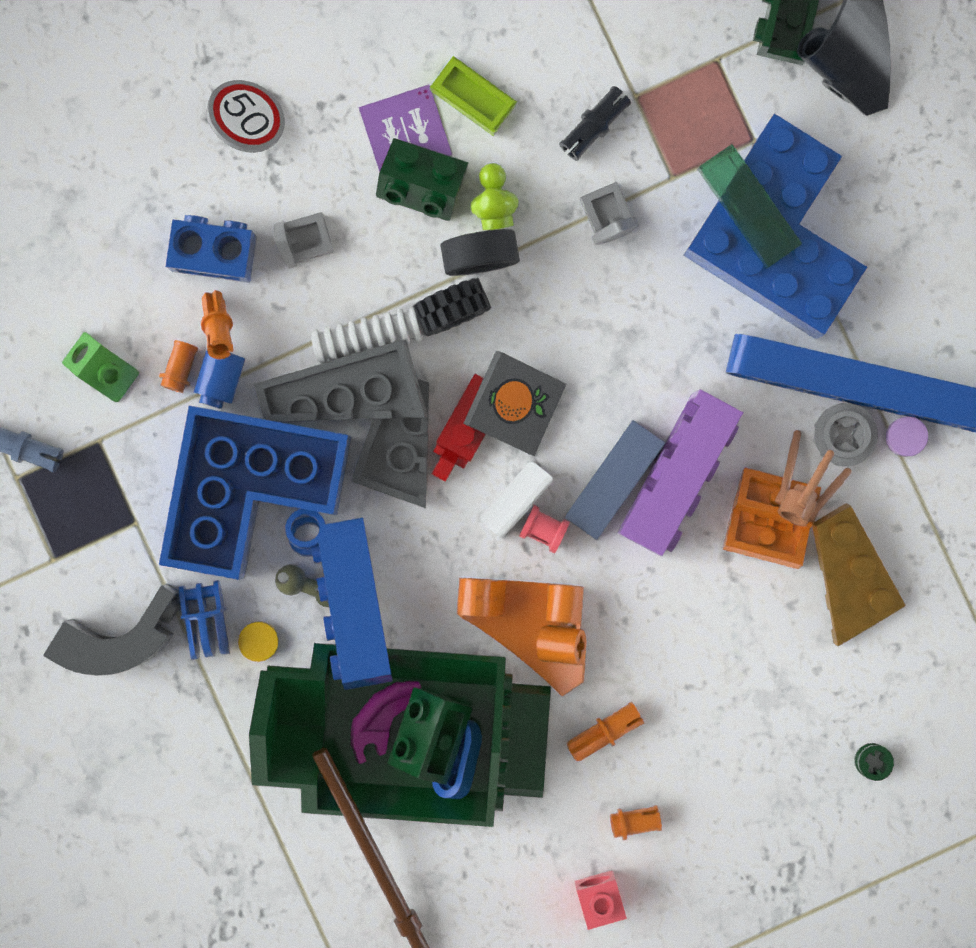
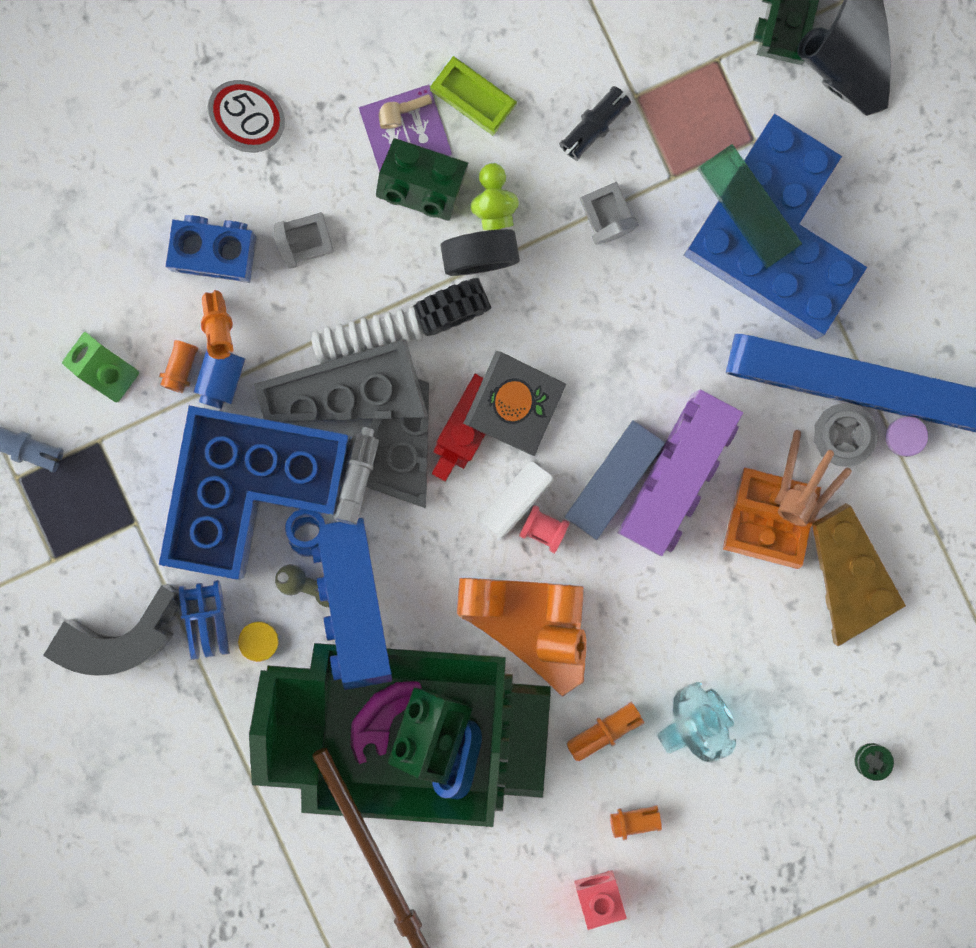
(356, 476): none -> light grey piece
(391, 111): none -> tan hand
(699, 724): none -> clear light blue tile

